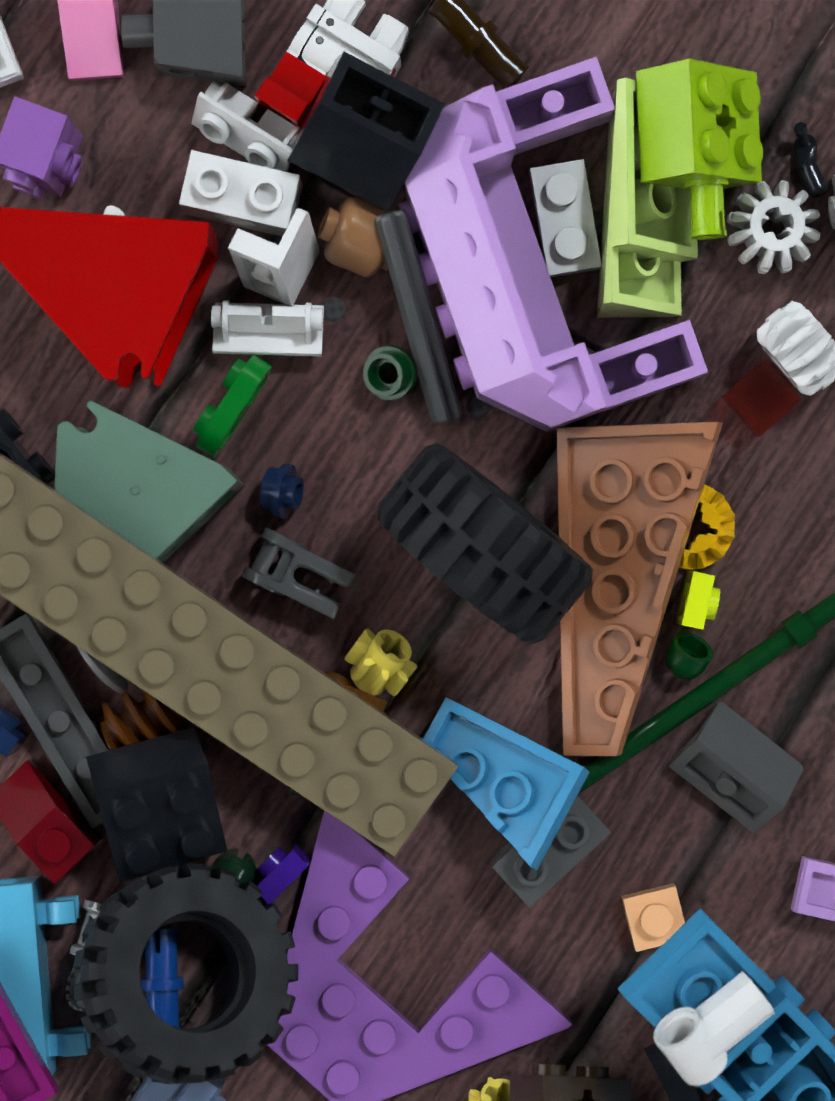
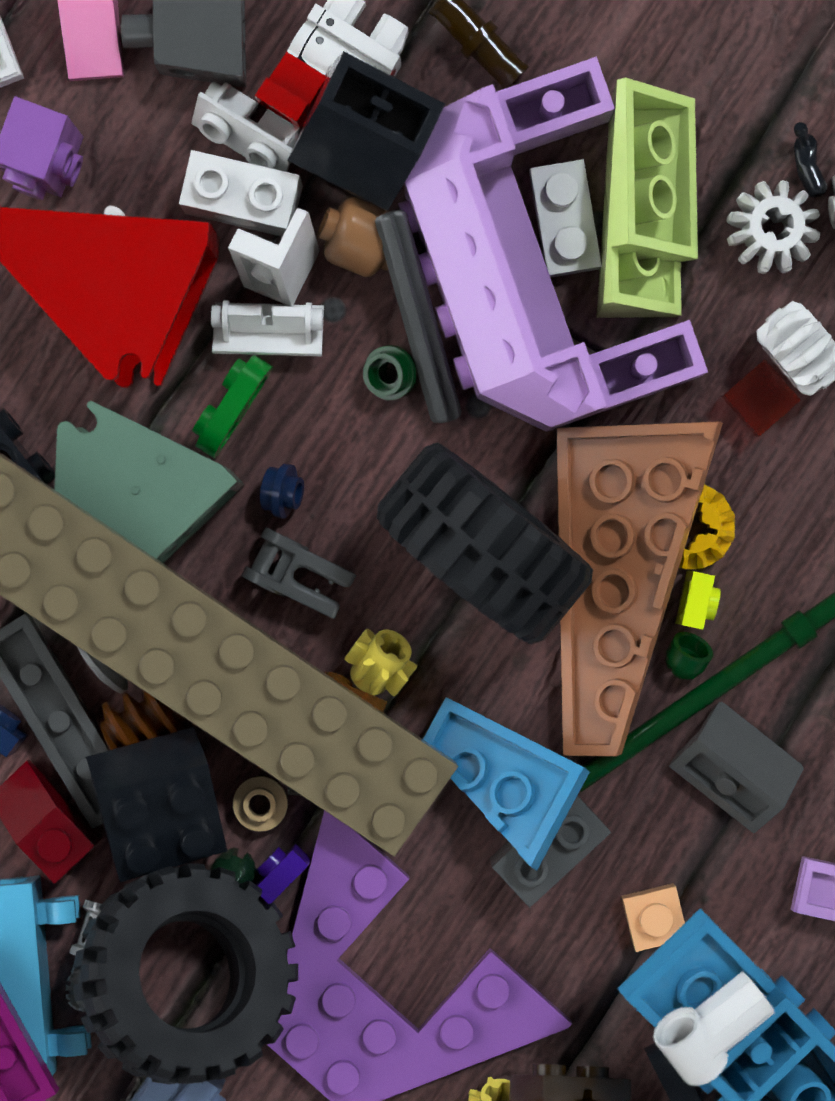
(162, 975): blue pin -> none
(260, 786): none -> tan plate
(699, 134): lime brick -> none

